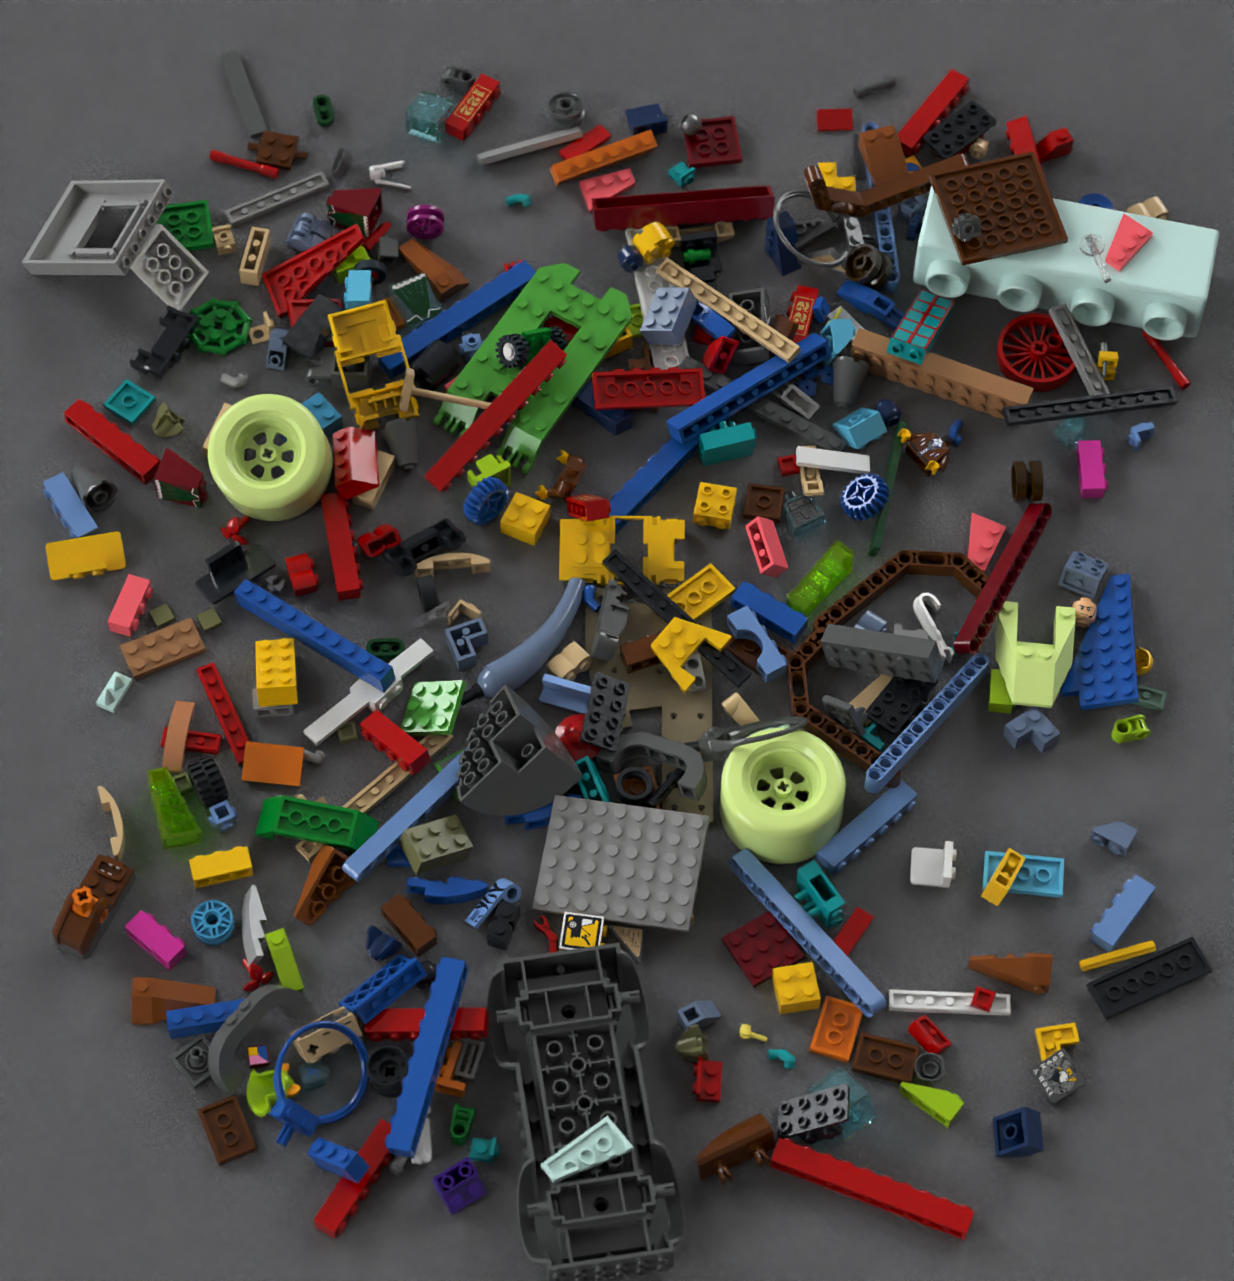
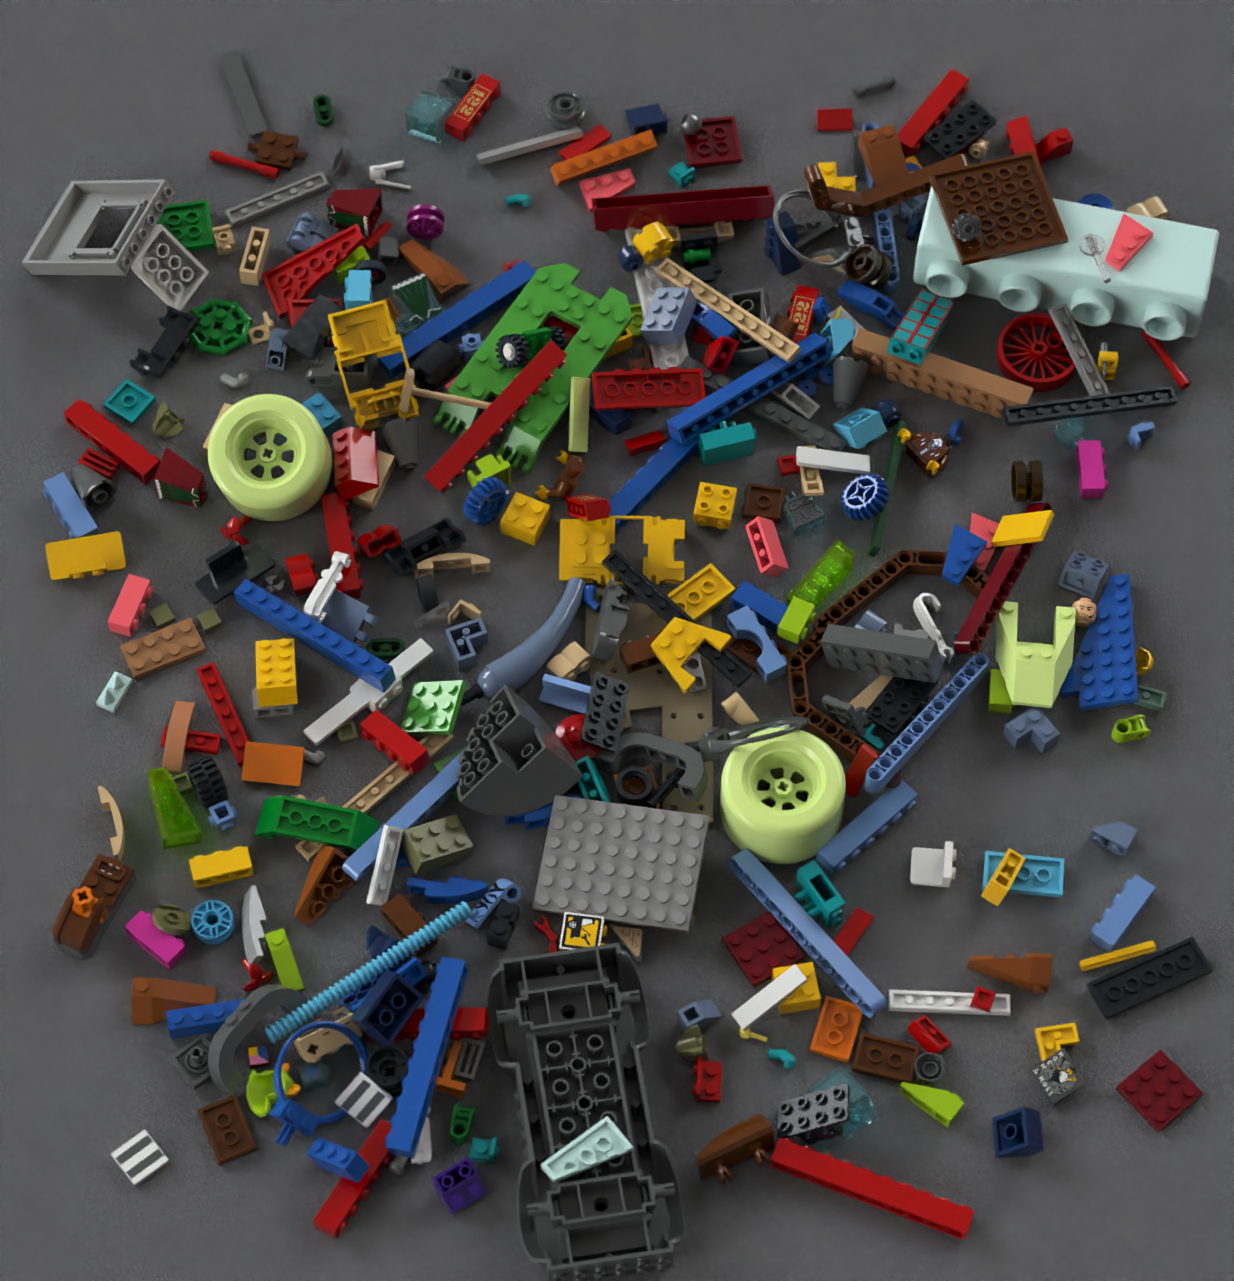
(101, 461): none -> red tile
(140, 1158): none -> white tile
(171, 920): none -> olive tile
(326, 587): none -> white piece
(347, 617): none -> sand blue tile
(363, 1099): none -> white tile
(367, 972): none -> medium azure piece
(385, 865): none -> white tile
(387, 1008): none -> dark blue brick
(403, 325): none -> clear light blue brick
(579, 414): none -> yellowish green tile
(645, 443): none -> red slope
(769, 997): none -> white tile
(796, 620): none -> lime brick
(857, 771): none -> red tile
(961, 554): none -> blue wing
(1022, 528): none -> yellow tile
(1159, 1091): none -> dark red plate

